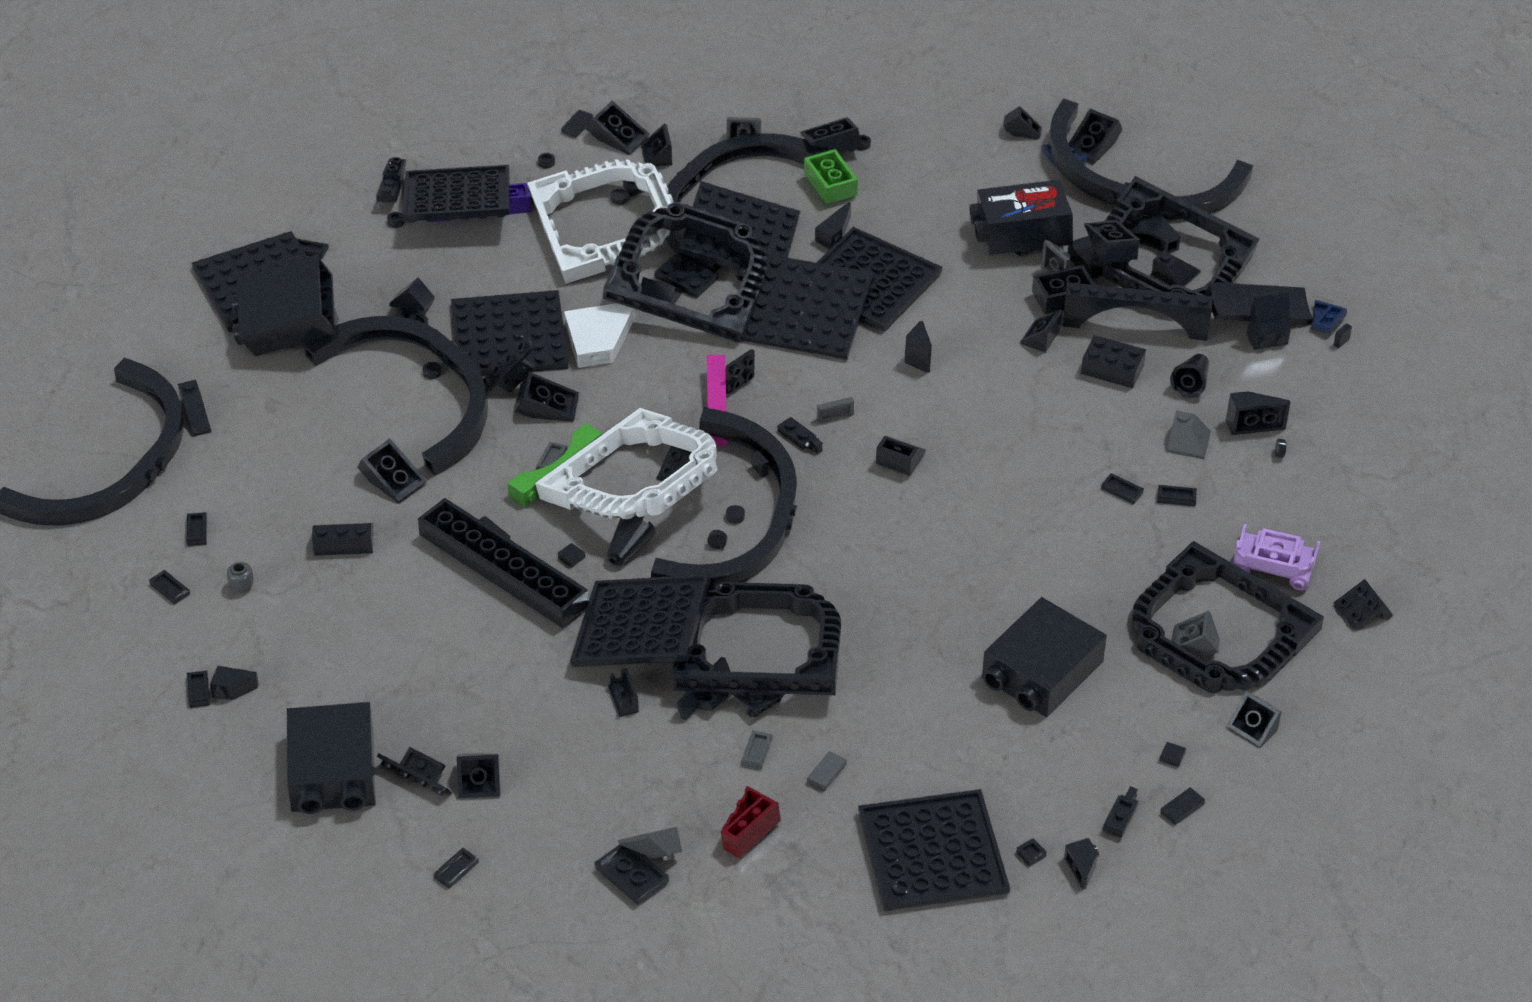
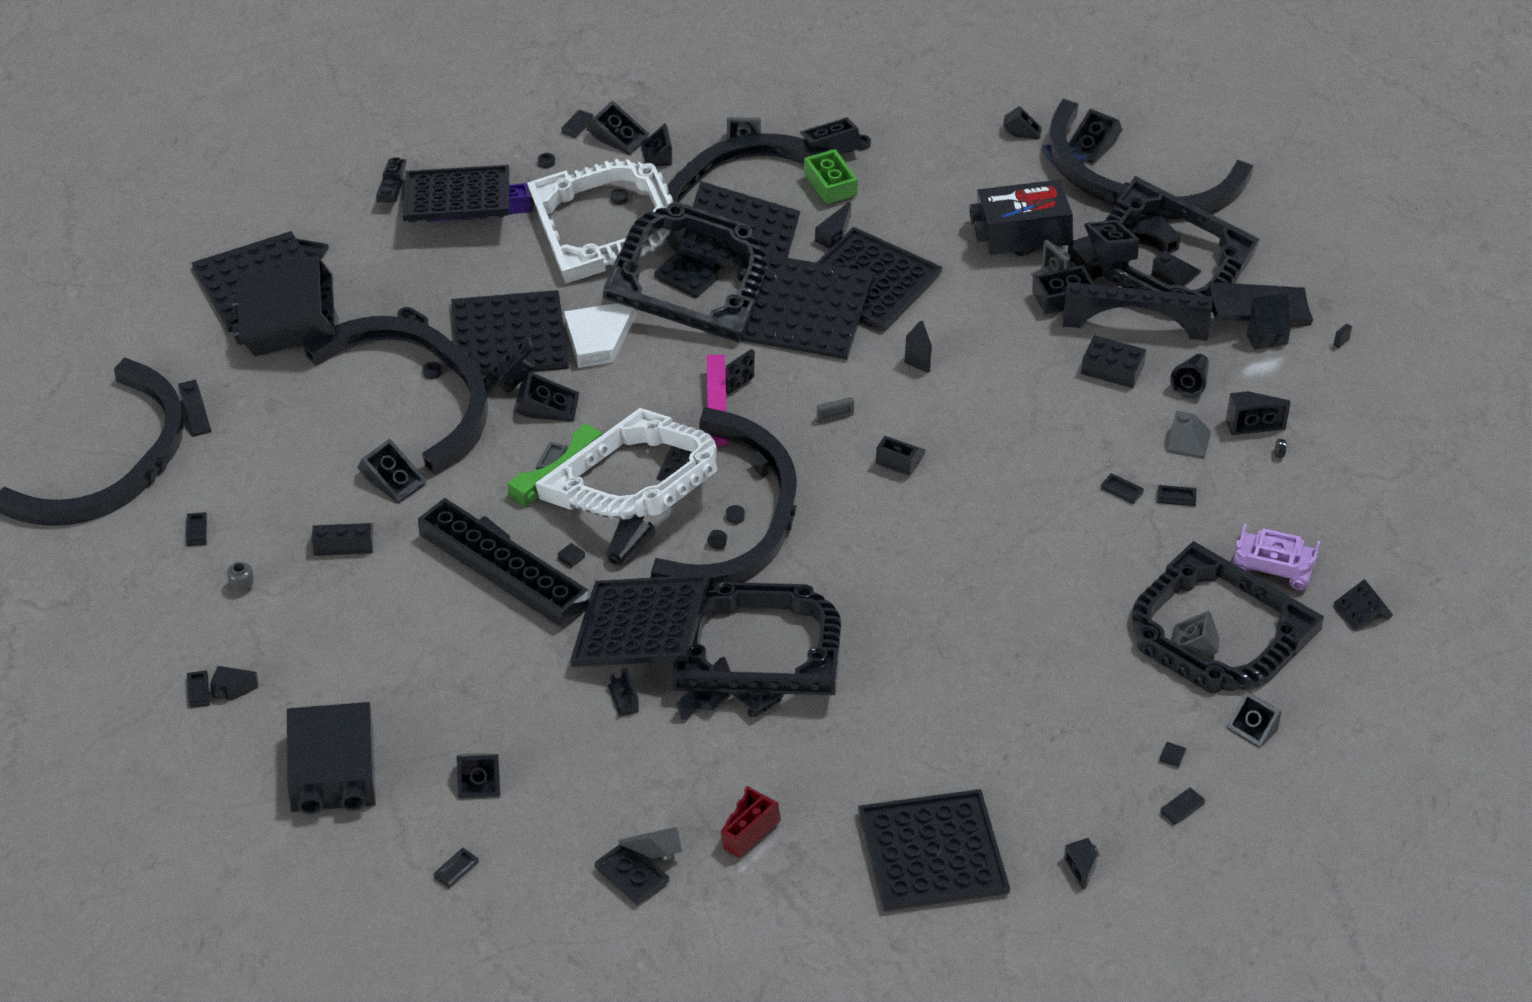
(169, 587): black tile -> none
(395, 219): black tile -> none
(413, 297): black slope -> none
(419, 766): black bracket -> none
(631, 188): black tile -> none
(660, 290): black slope -> none
(757, 750): dark grey tile -> none
(800, 435): black hinge -> none
(826, 771): dark grey tile -> none
(1031, 852): black tile -> none
(1043, 331): black slope -> none
(1043, 657): black brick -> none
(1121, 813): black hinge -> none
(1327, 316): dark blue wing -> none

